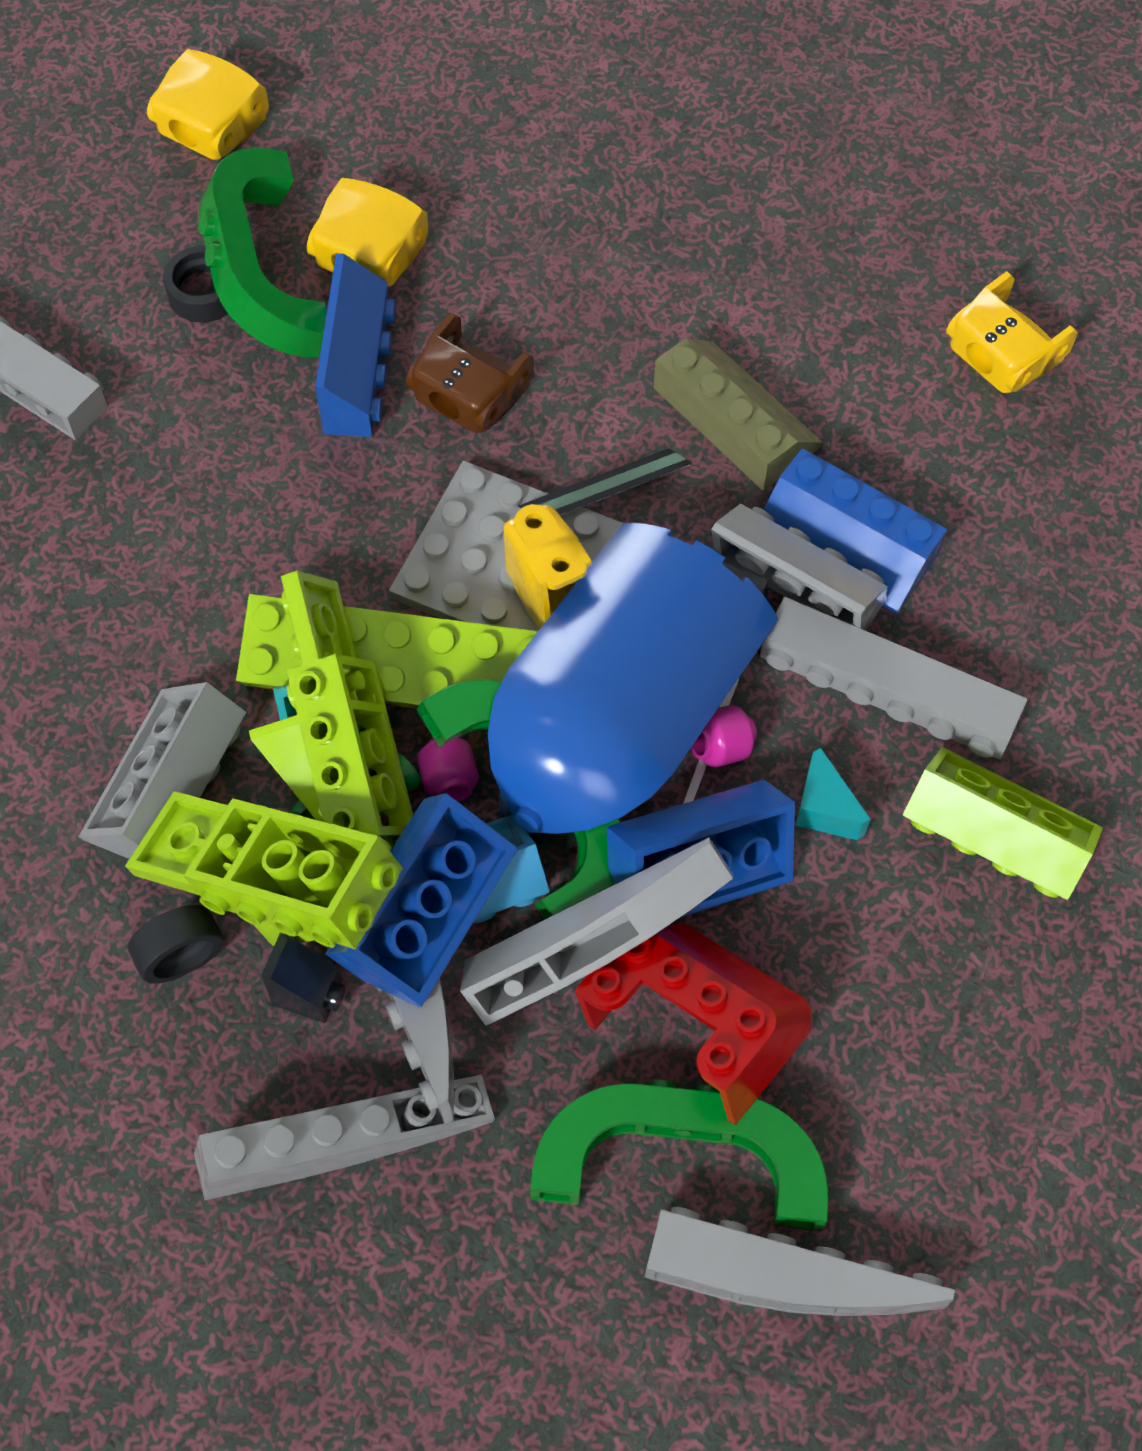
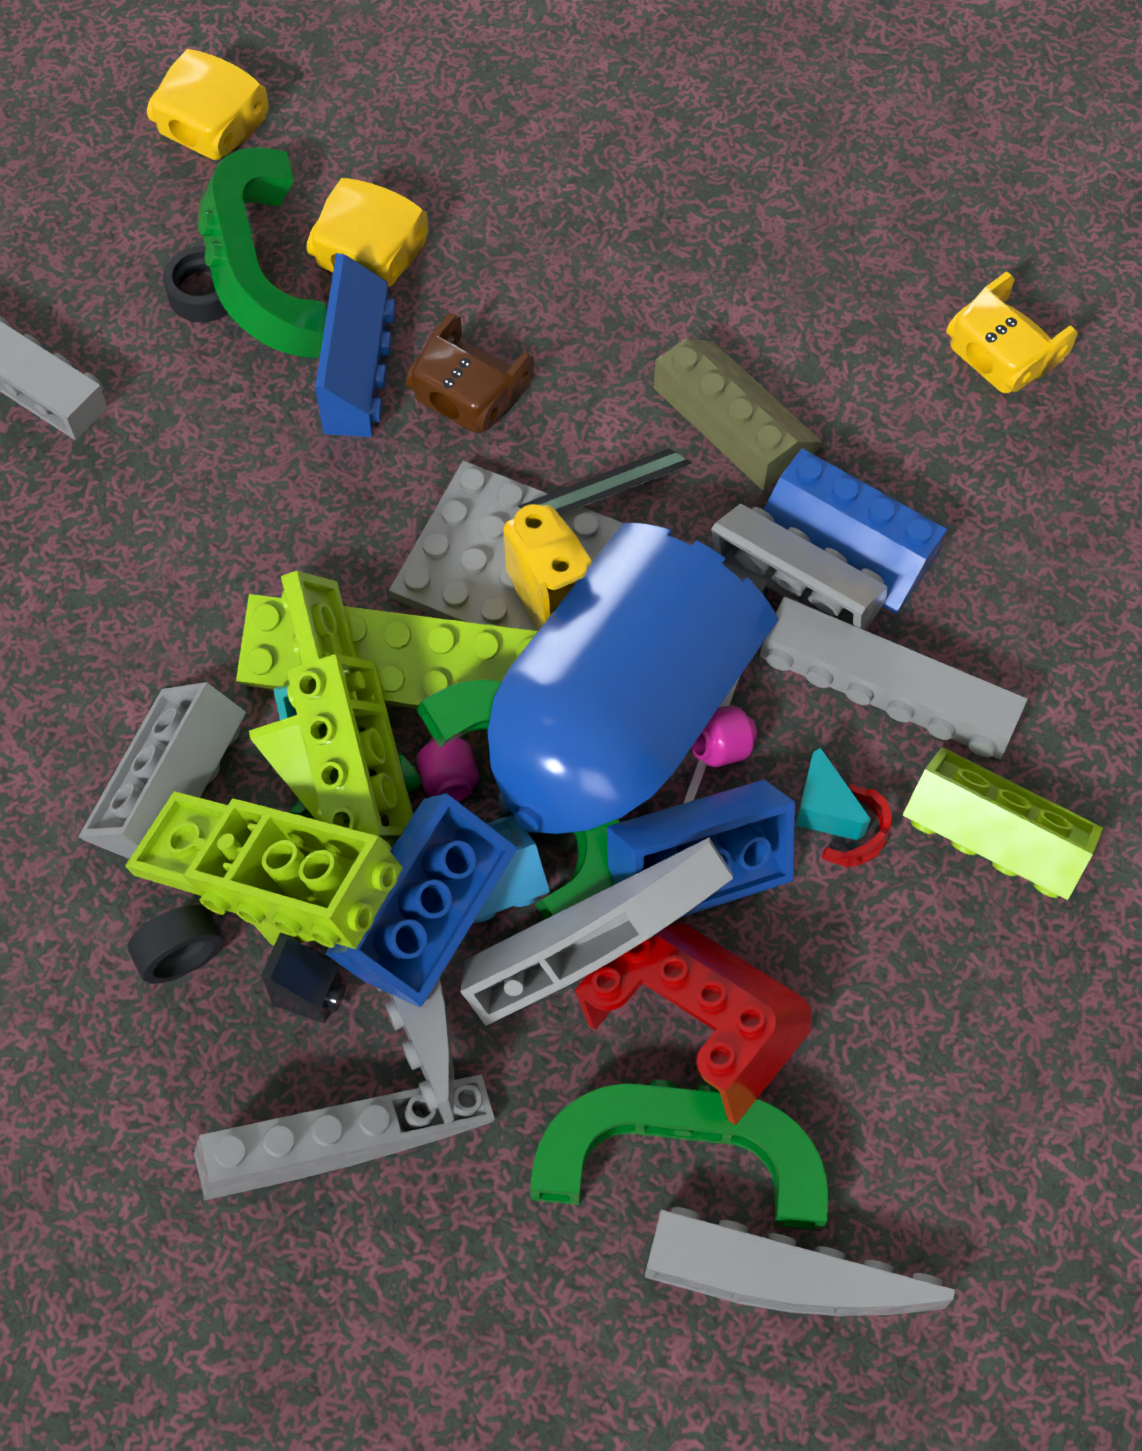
(871, 849): none -> red helmet

